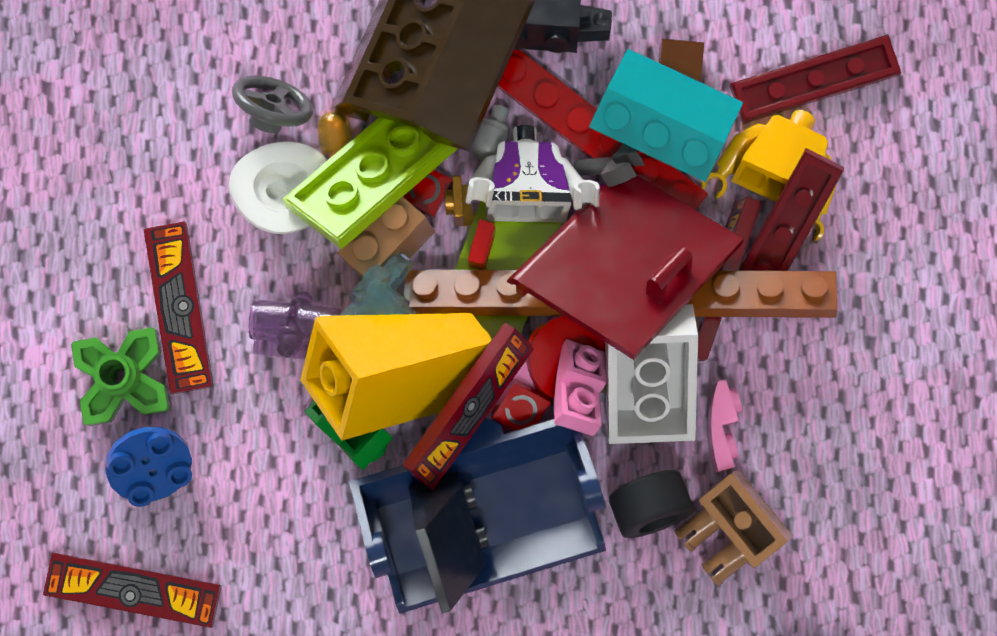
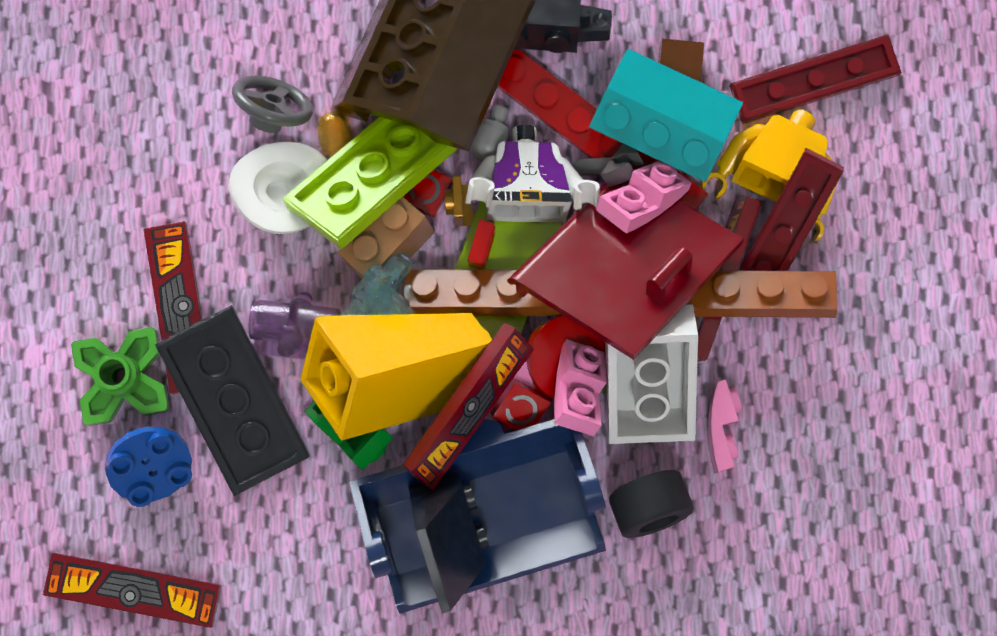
(232, 400): none -> black tile
(646, 197): none -> bright pink slope
(744, 518): medium nougat brick -> none

